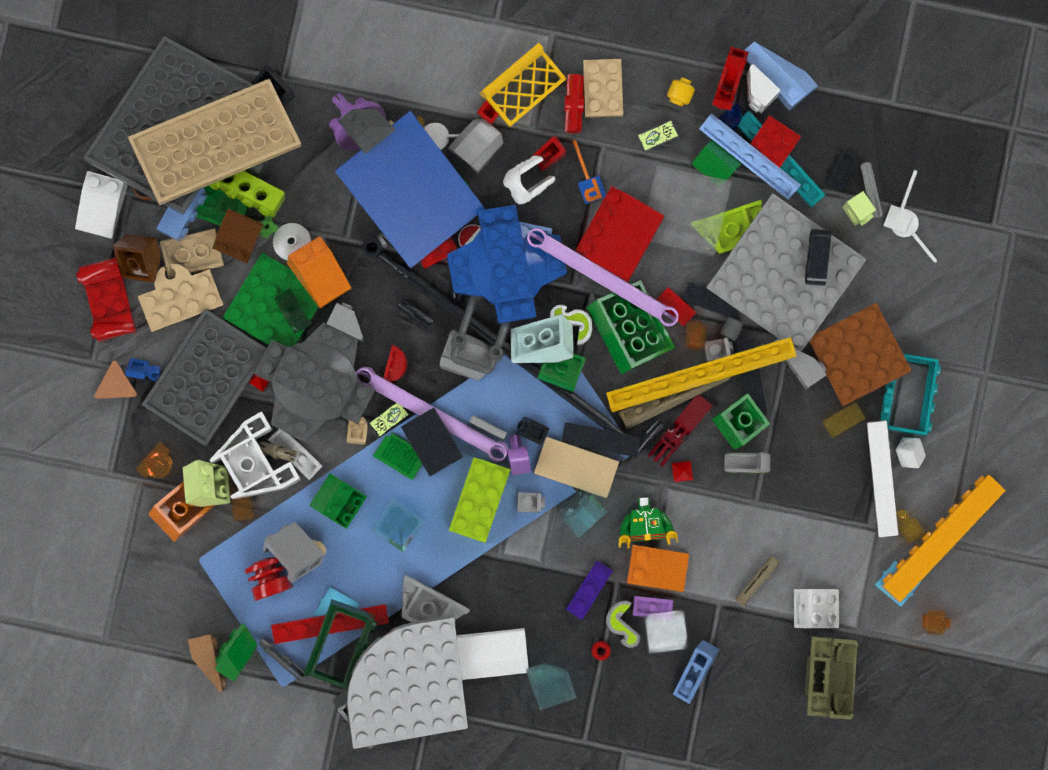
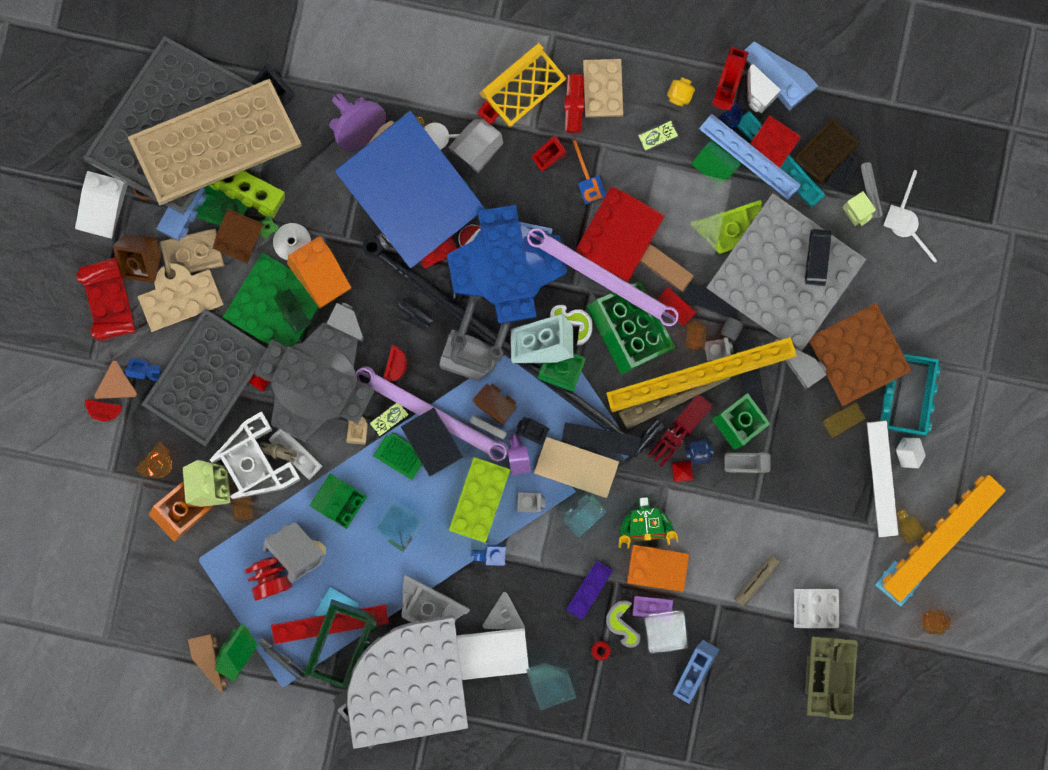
(102, 411): none -> red plate
(366, 127): dark grey slope -> none
(491, 555): none -> plate
(495, 404): none -> reddish brown slope
(503, 615): none -> light grey piece
(513, 181): white piece -> none
(666, 268): none -> medium nougat slope
(700, 451): none -> dark blue head
(826, 151): none -> dark brown tile

